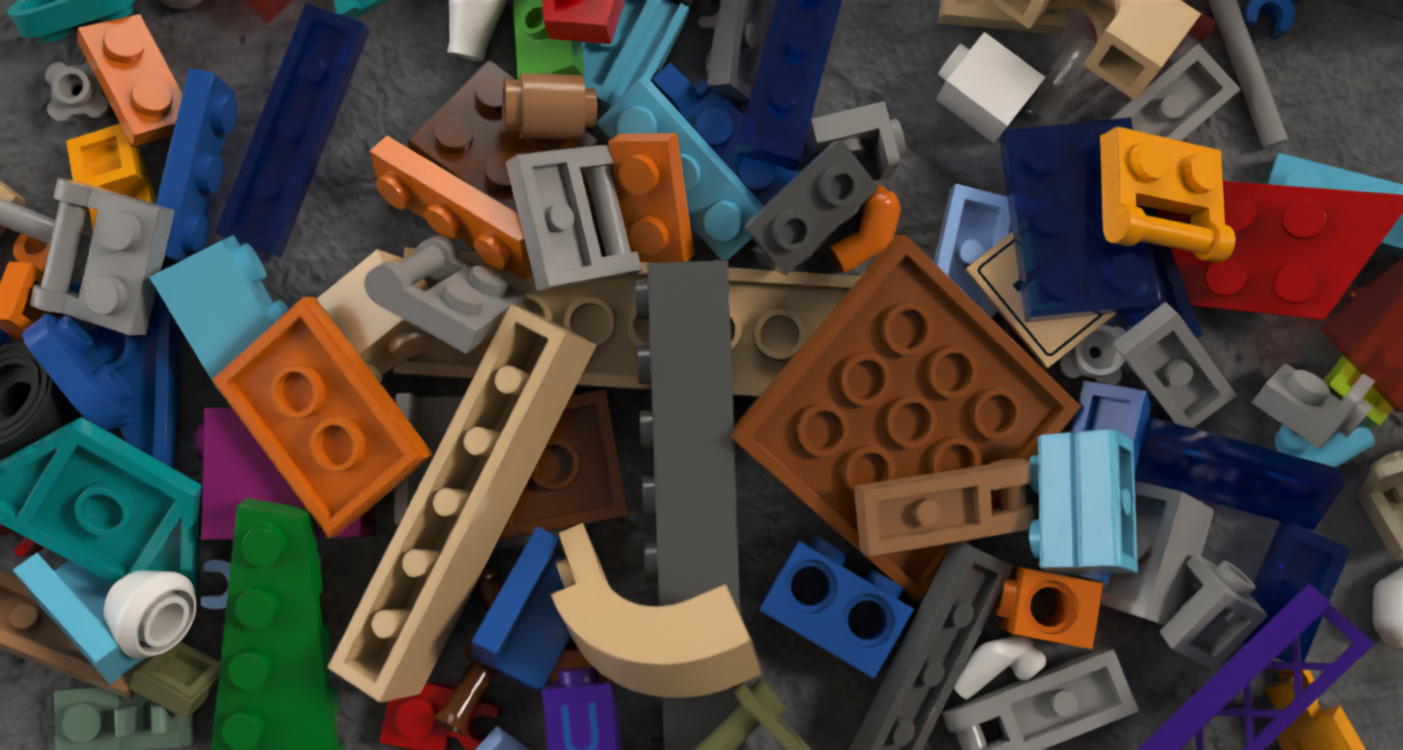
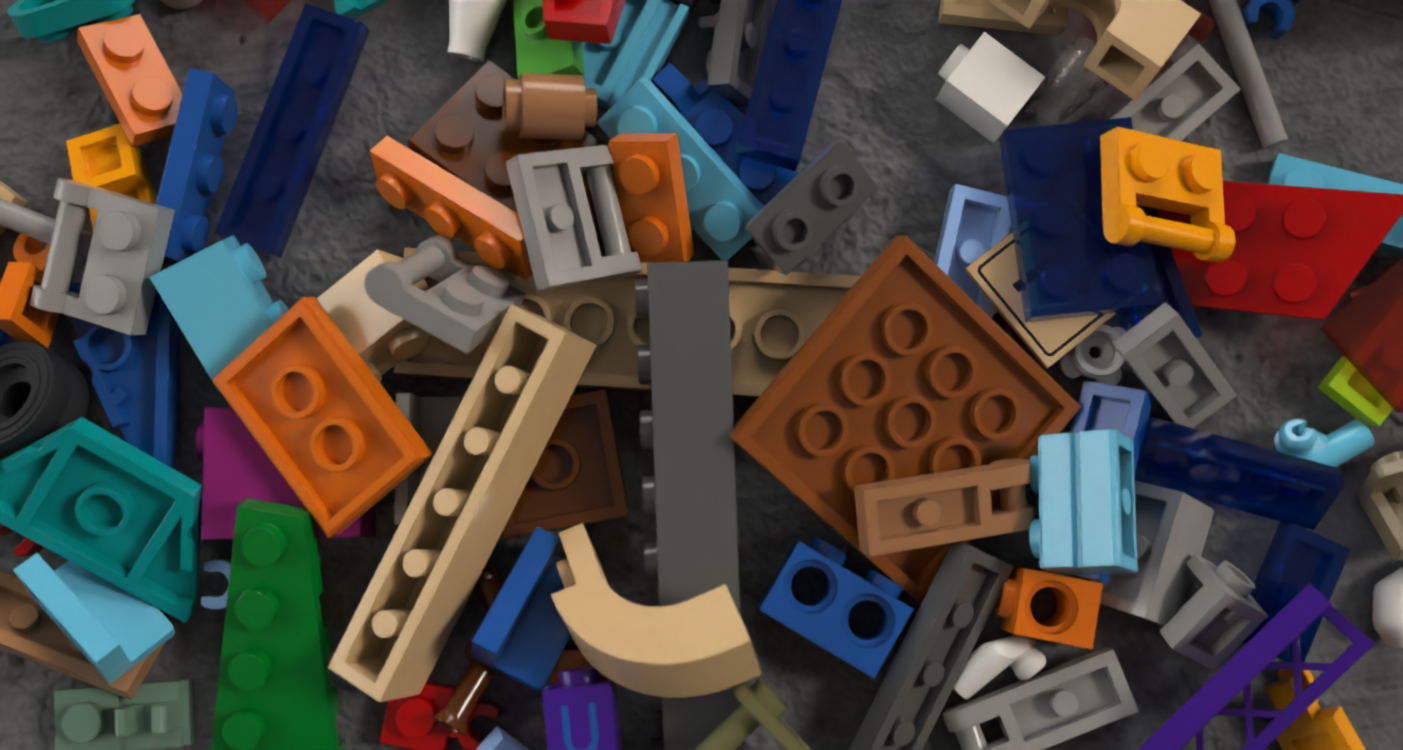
(65, 355): blue plate -> none
(86, 106): light grey plate -> none
(149, 612): white cone -> none
(177, 679): olive tile -> none
(861, 128): light grey bracket -> none
(875, 231): orange arm -> none
(1309, 408): light grey bracket -> none

